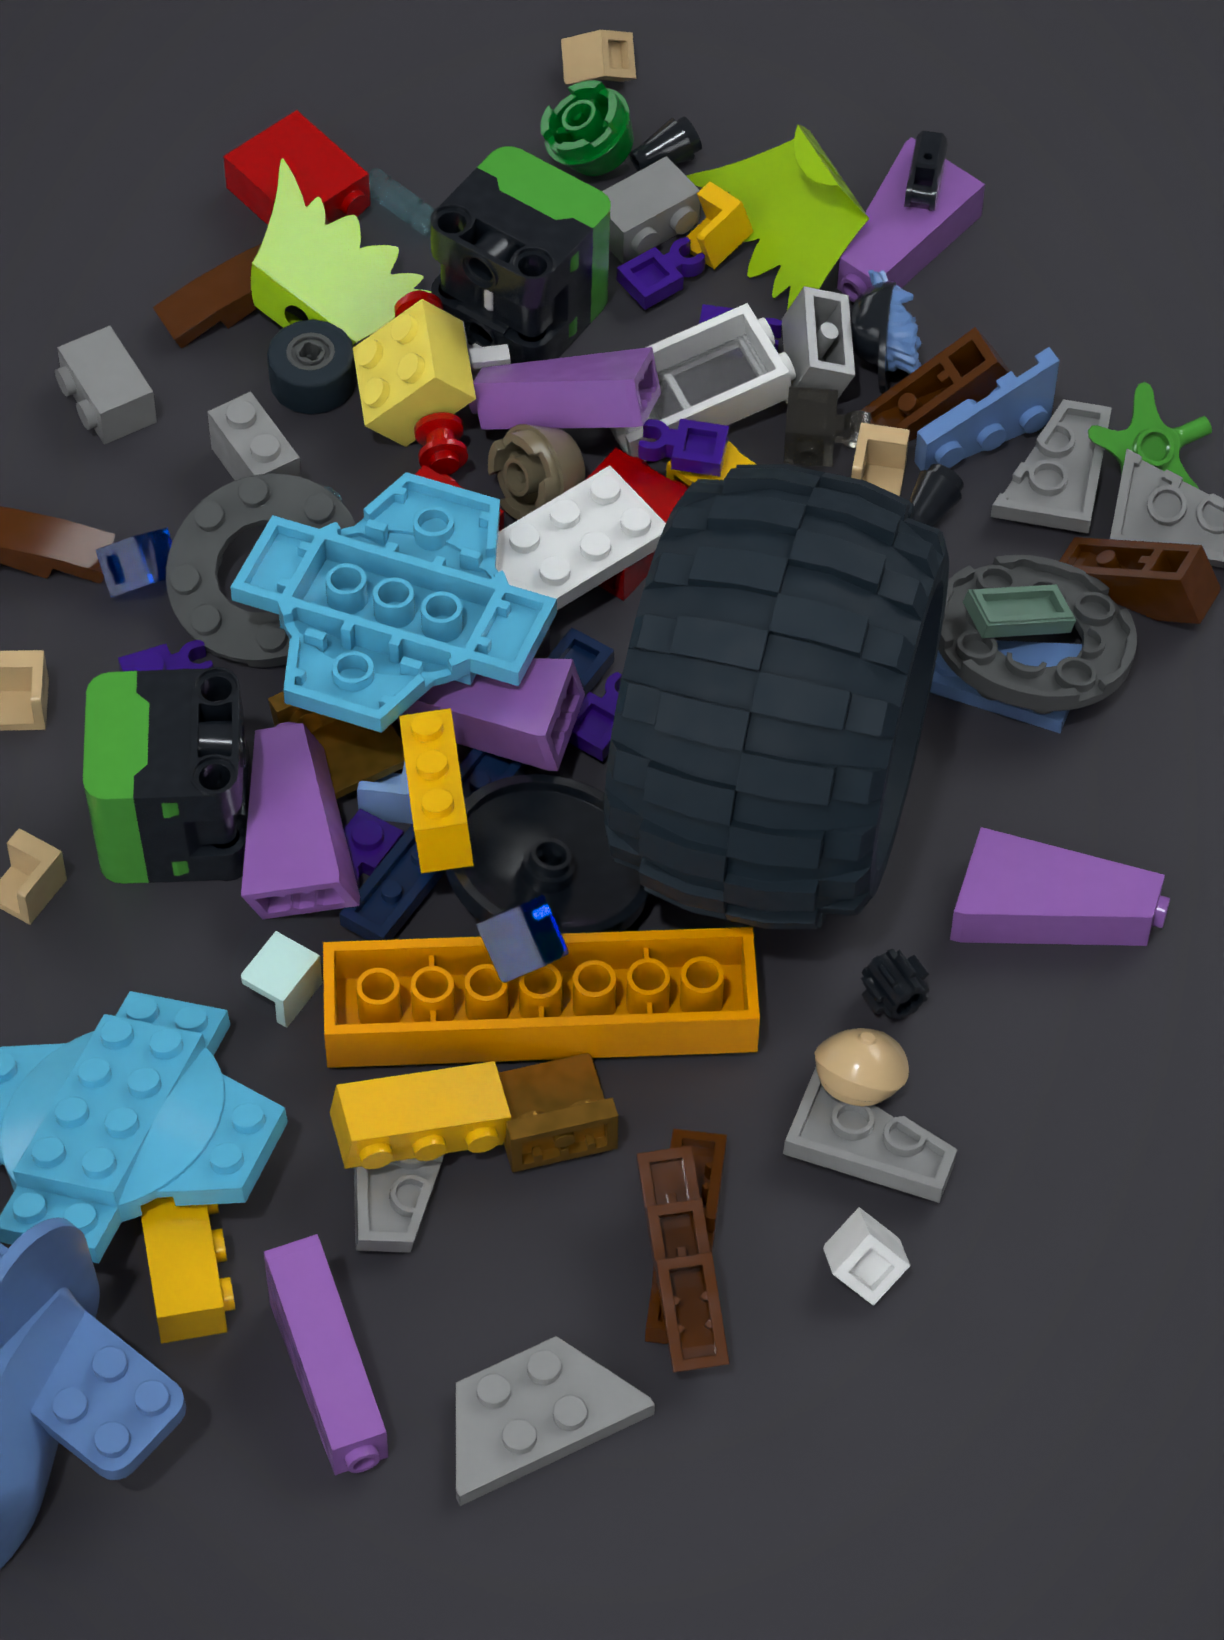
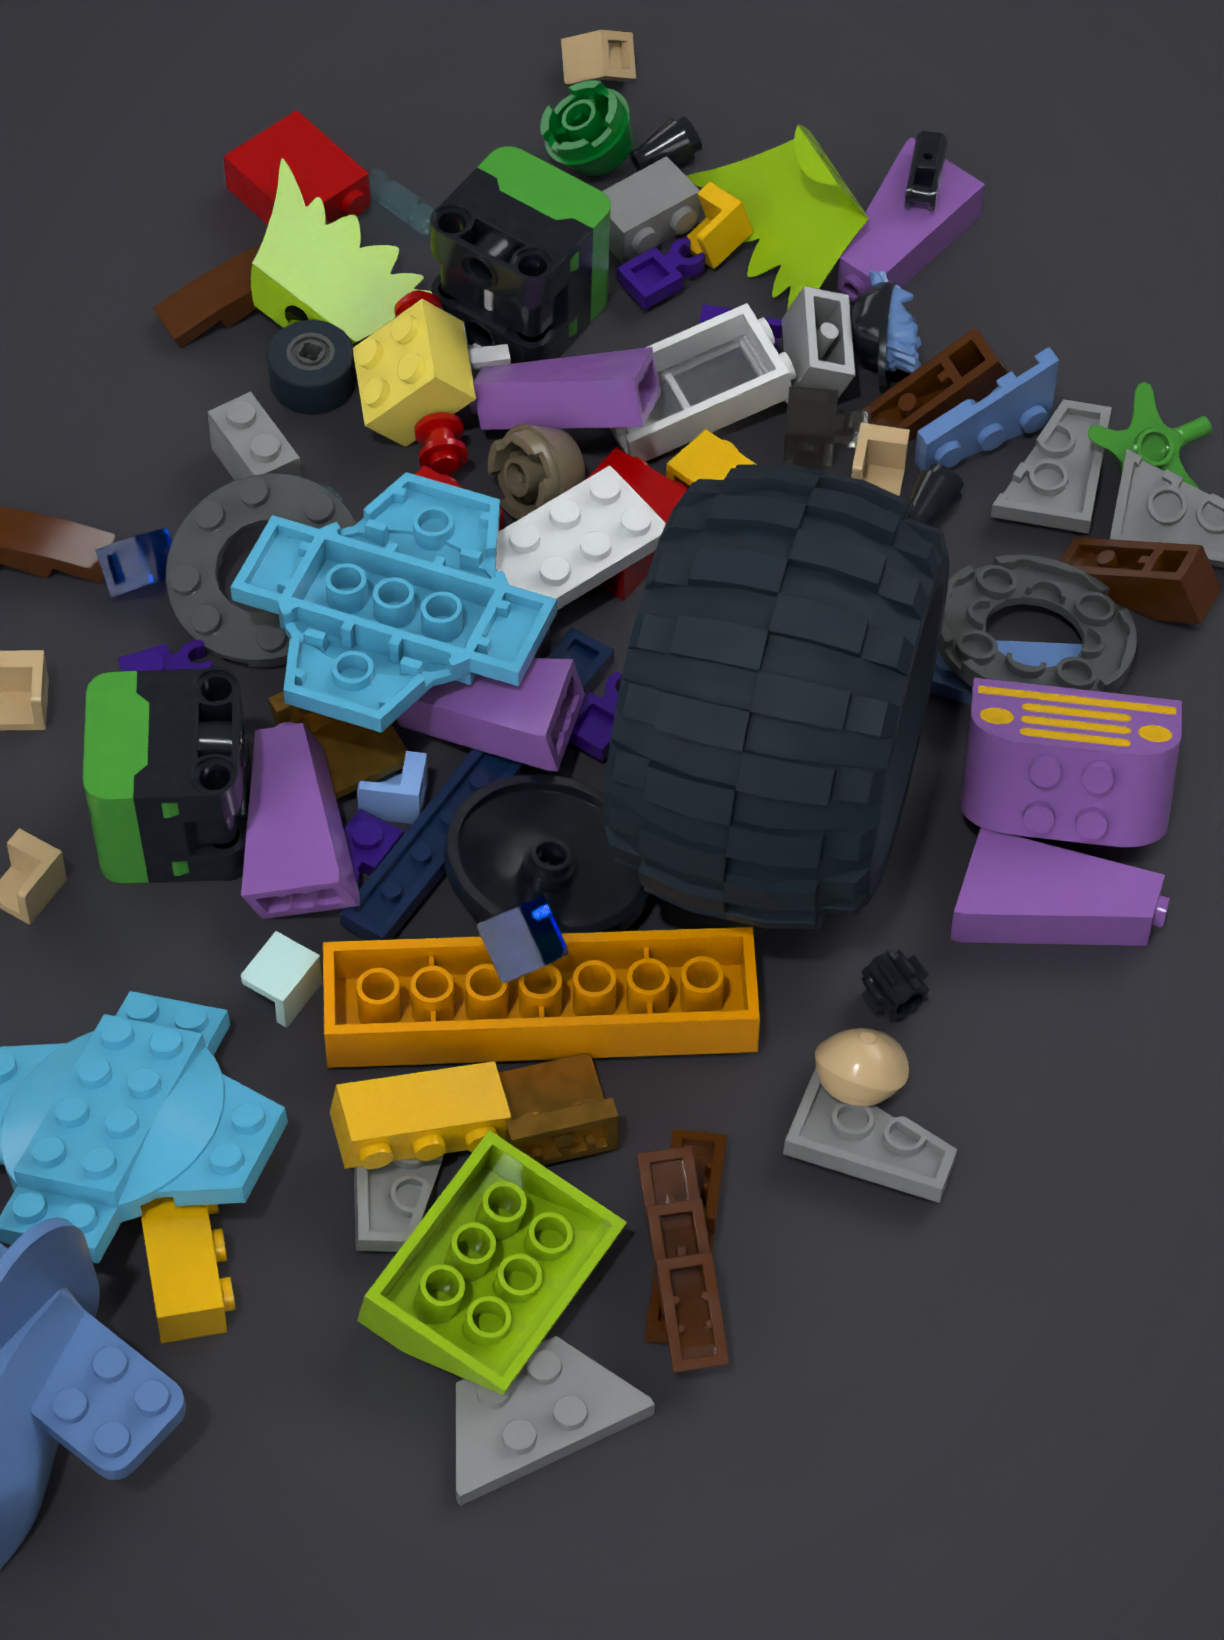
(106, 385): light grey brick -> none
(325, 1355): medium lavender slope -> none
(436, 791): yellow brick -> none
(490, 1267): none -> lime slope
(692, 448): dark purple plate -> none
(866, 1256): white panel -> none
(1019, 611): sand green tile -> none
(1070, 763): none -> medium lavender brick

